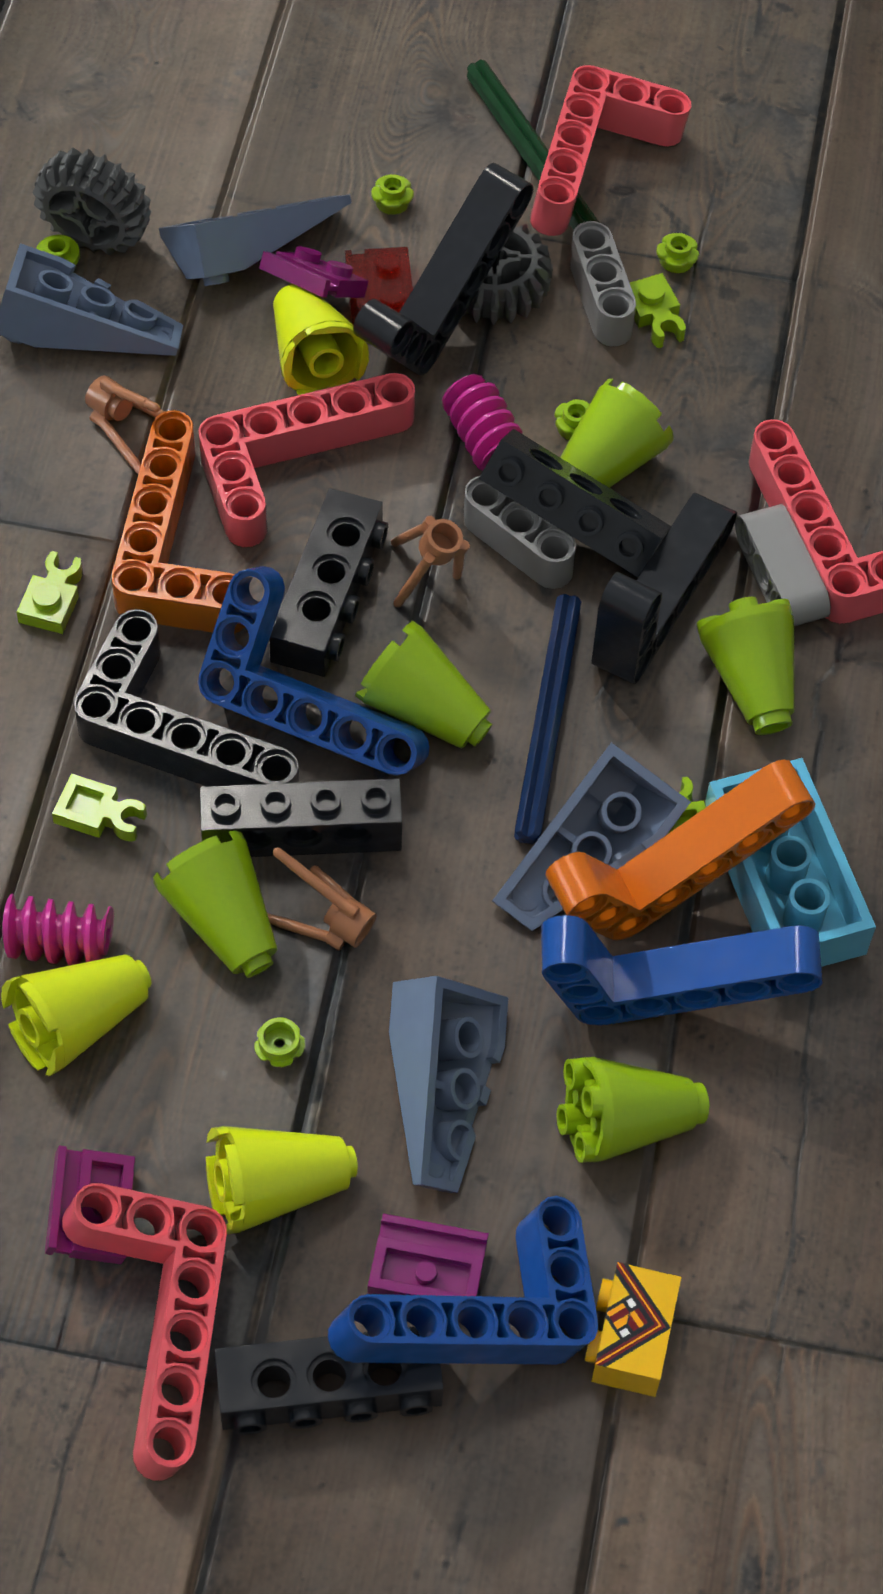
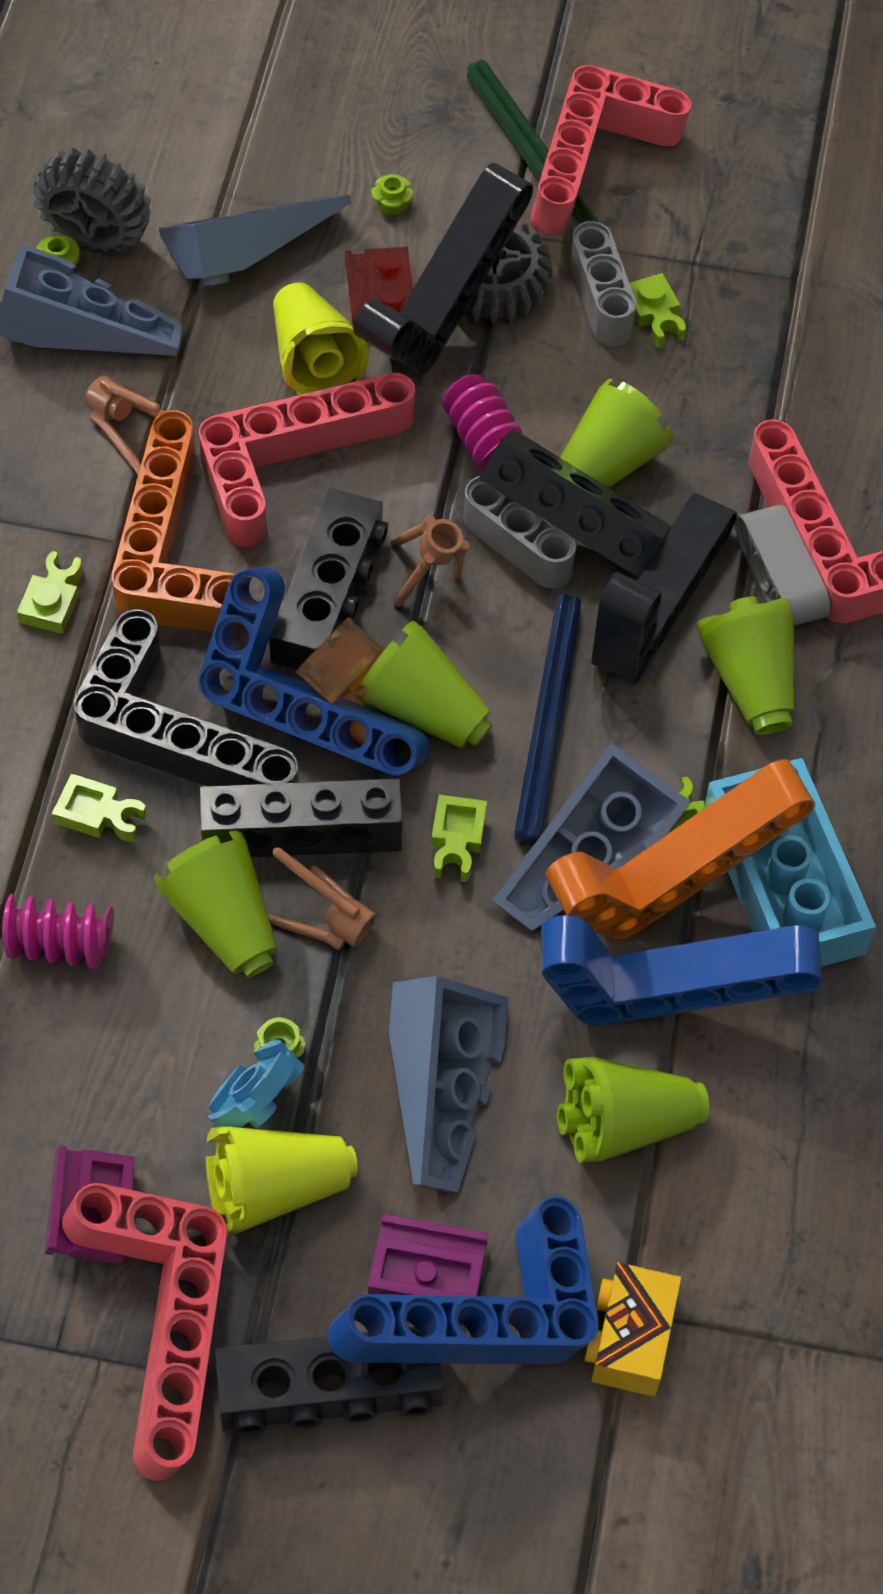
(72, 1007): neon yellow cone -> none
(249, 1093): none -> dark azure plate
(313, 274): magenta plate -> none
(341, 662): none -> clear orange slope
(457, 832): none -> lime plate
(566, 413): lime plate -> none
(677, 252): lime plate -> none

